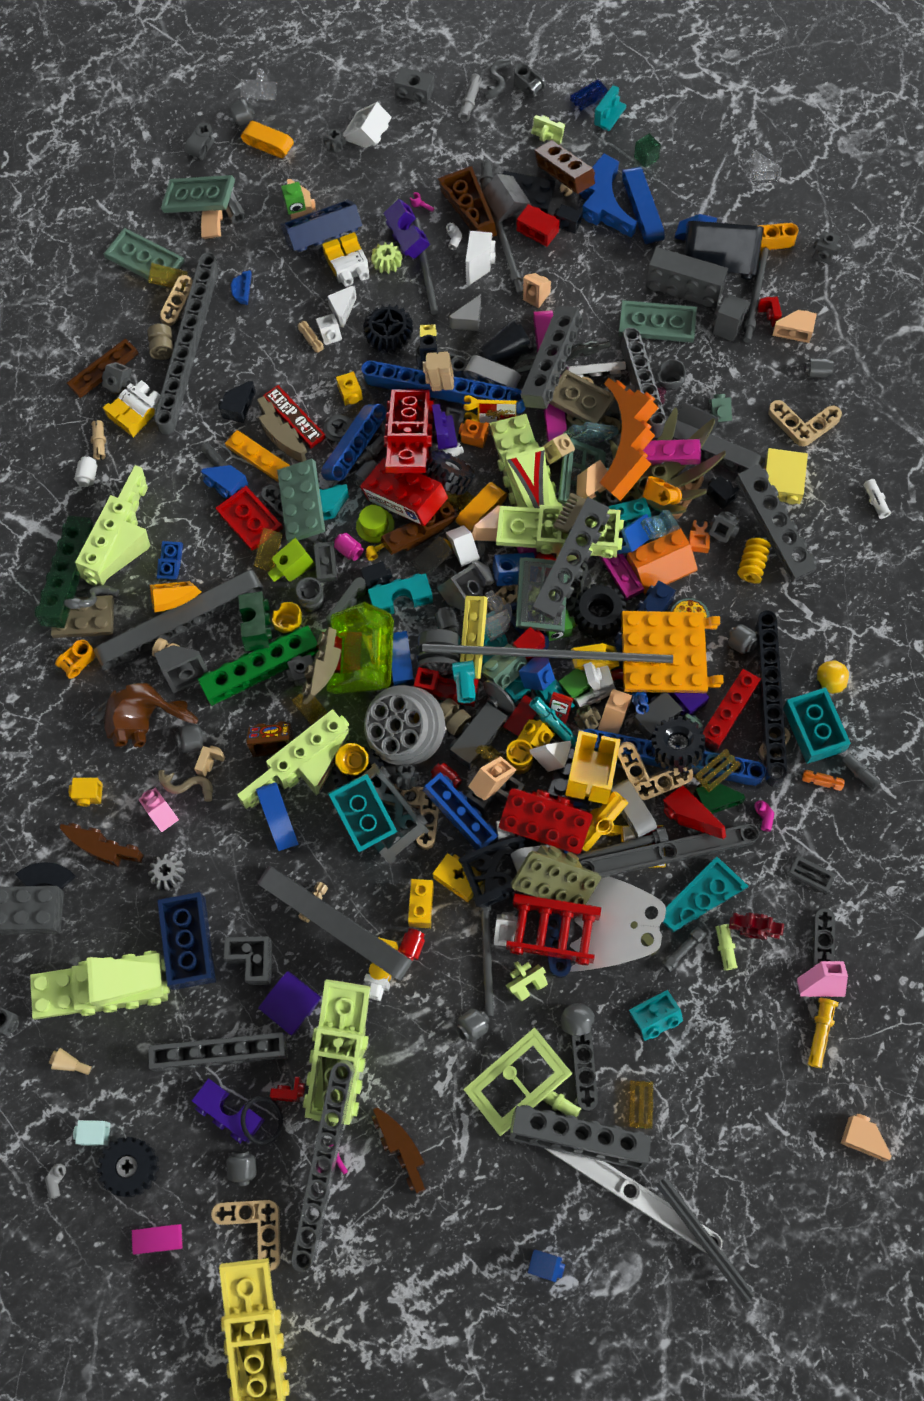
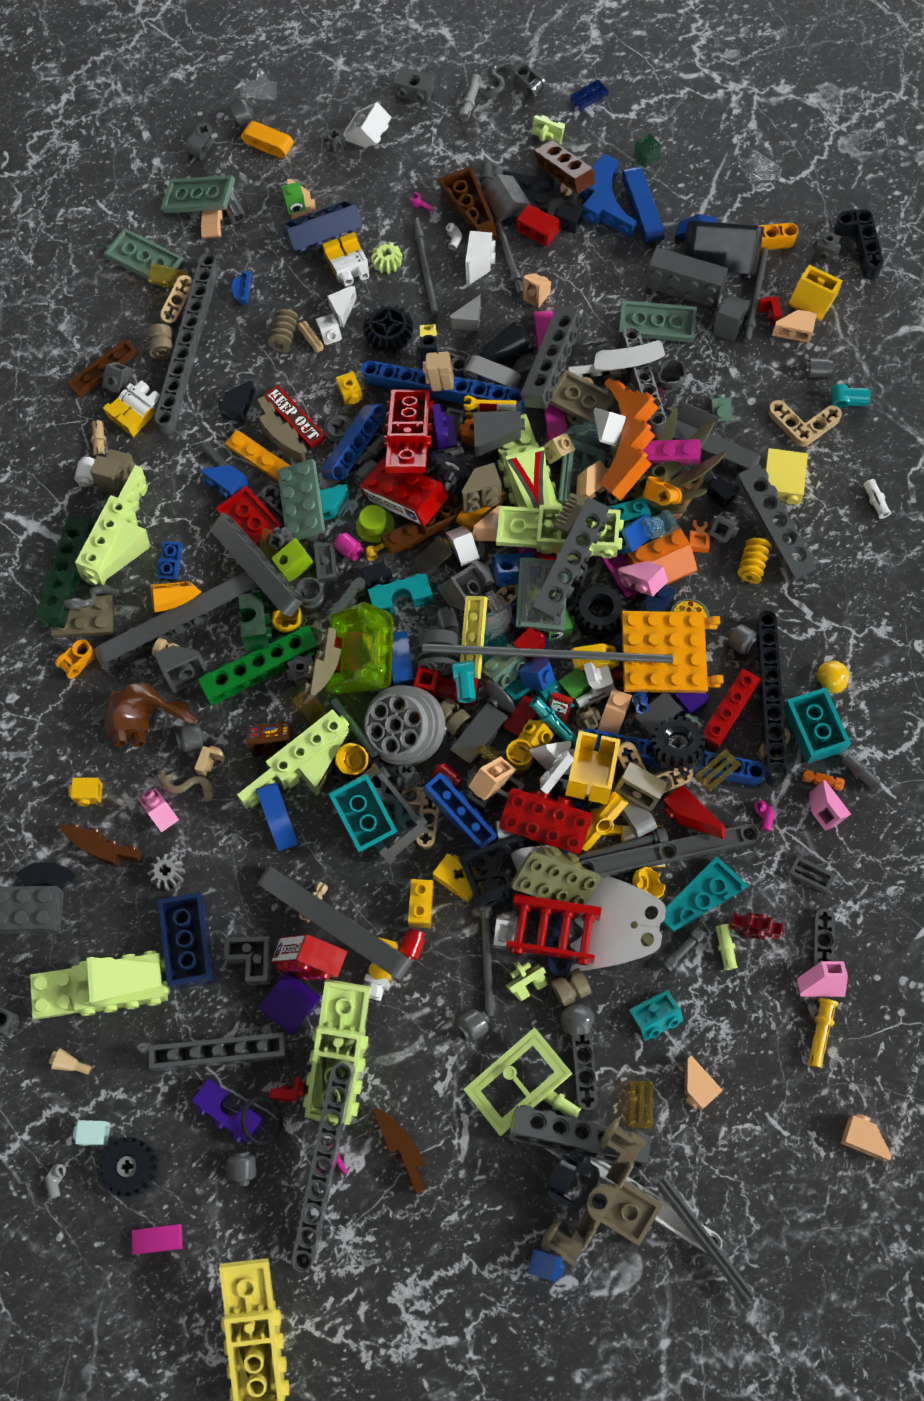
(112, 471): none -> dark tan brick
(256, 564): none -> dark grey beam
(256, 1217): tan beam -> none
(280, 538): none -> dark grey gear
(282, 330): none -> dark tan piece
(308, 957): none -> red brick
(354, 728): none -> bar
(411, 239): dark purple arch -> none
(481, 489): none -> dark tan slope
(496, 429): none -> dark grey slope
(559, 766): none -> white plate
(571, 987): none -> dark tan wheel
(608, 426): none -> white slope
(609, 109): teal bracket -> none
(624, 1205): none -> dark tan piece
(629, 356): none -> white sticker
(640, 786): none -> dark tan brick
(643, 577): none -> bright pink slope
(648, 881): none -> yellow hair
(699, 1085): none -> light nougat slope
(719, 798): dark green slope -> none
(815, 292): none -> yellow slope
(827, 806): none -> bright pink slope
(843, 396): none -> teal piece
(862, 226): none -> black beam

